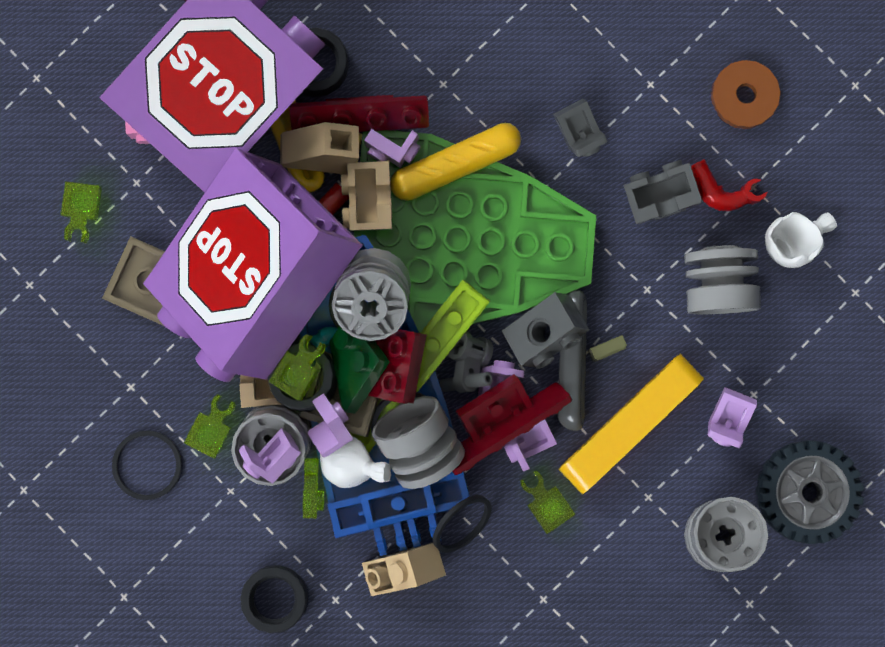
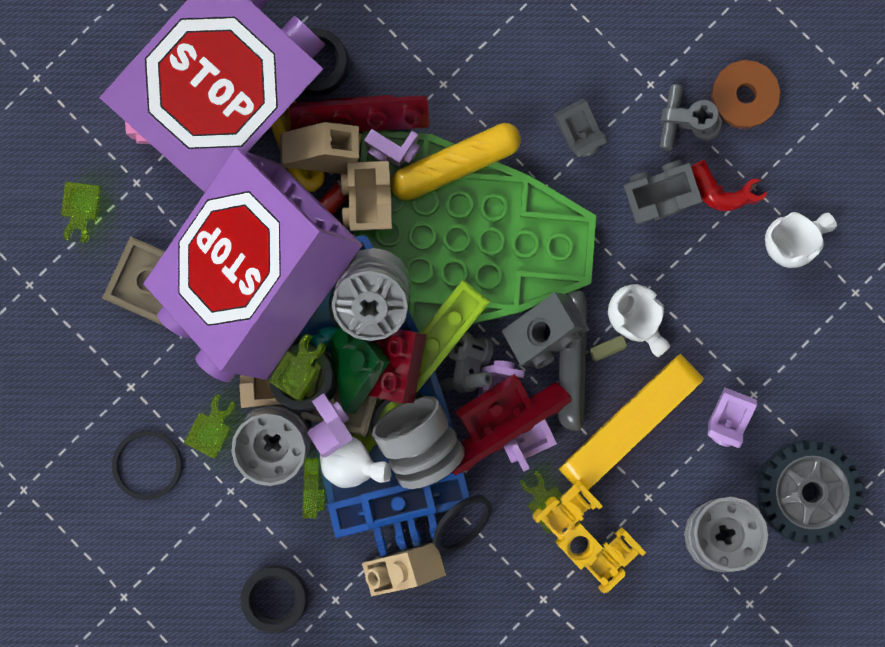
(273, 459): lavender bracket -> none
(598, 560): none -> yellow piece
(638, 316): none -> white hair
(675, 117): none -> dark grey piece
(722, 281): light grey wheel -> none

